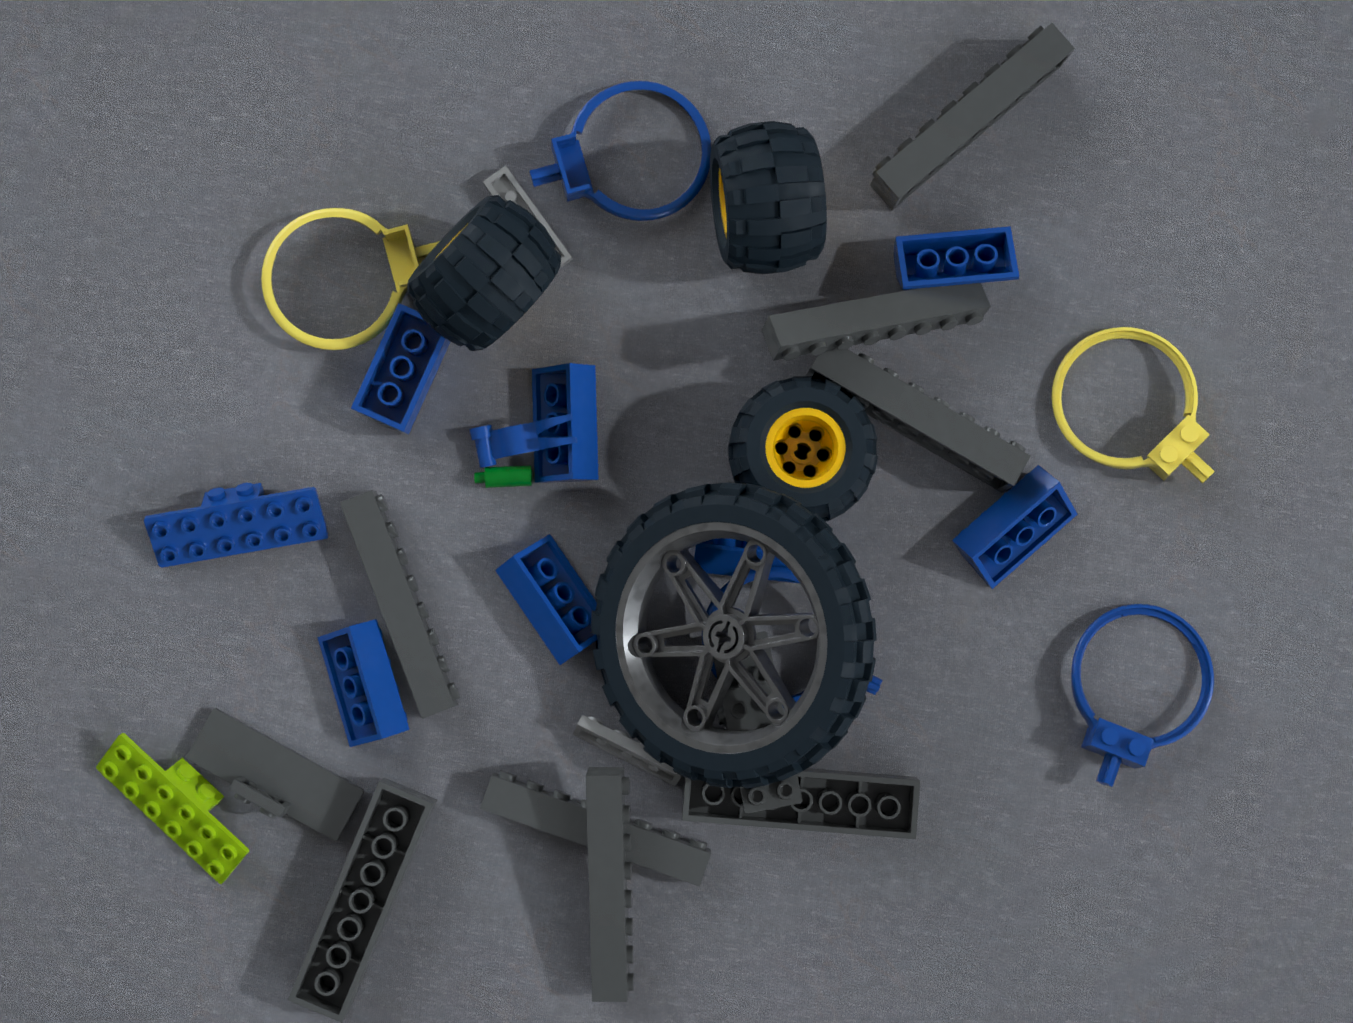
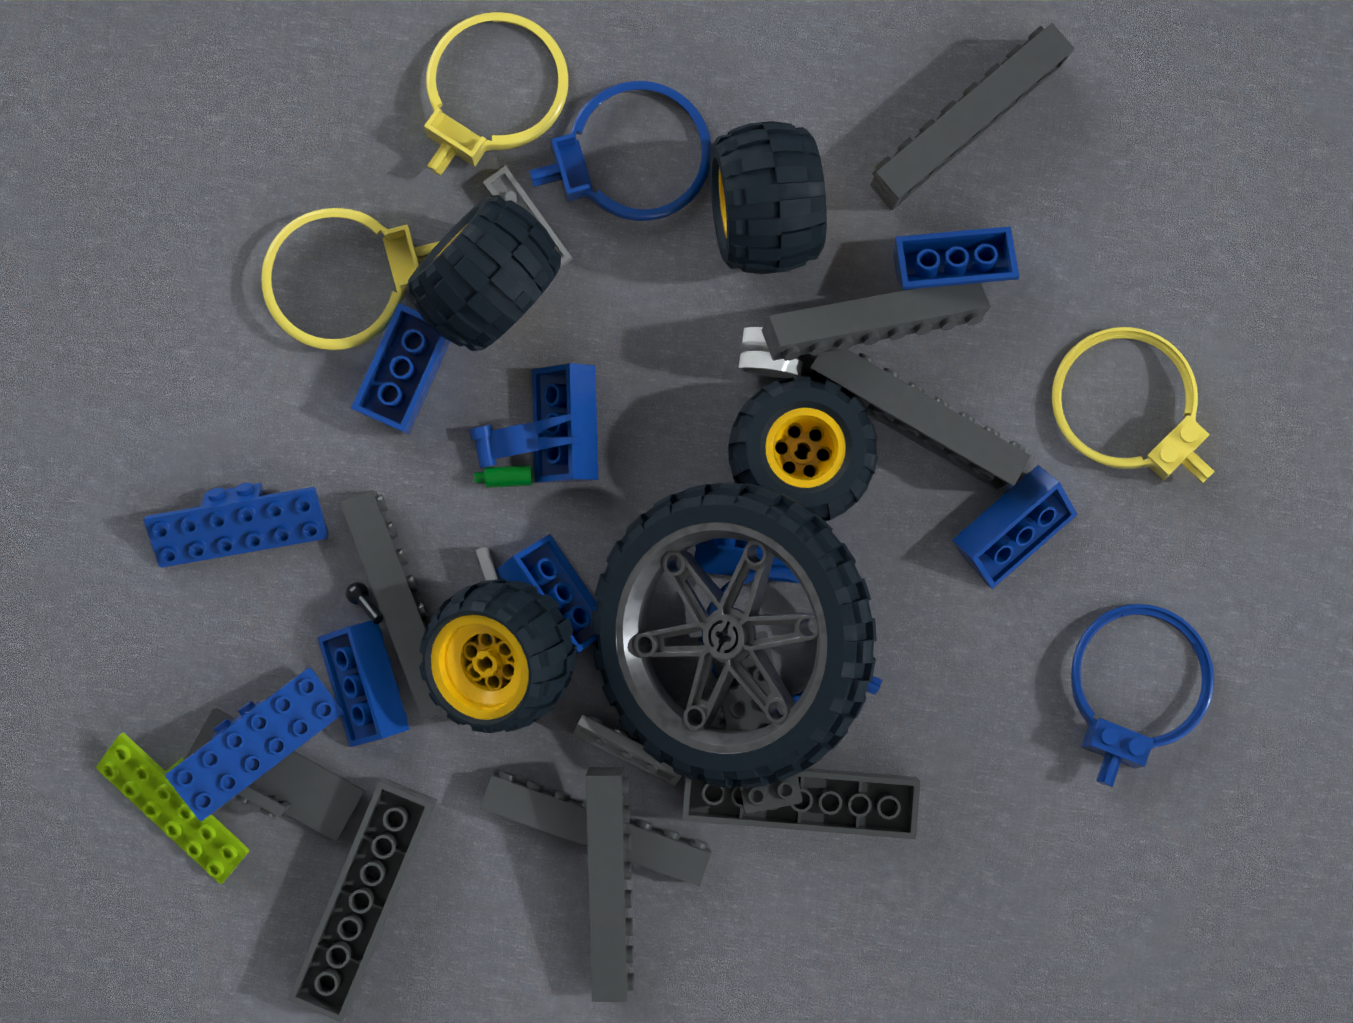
(253, 743): none -> blue bracket
(358, 594): none -> black bar
(461, 141): none -> light yellow brick
(473, 674): none -> wheel
(487, 563): none -> light grey tile
(760, 361): none -> white wheel

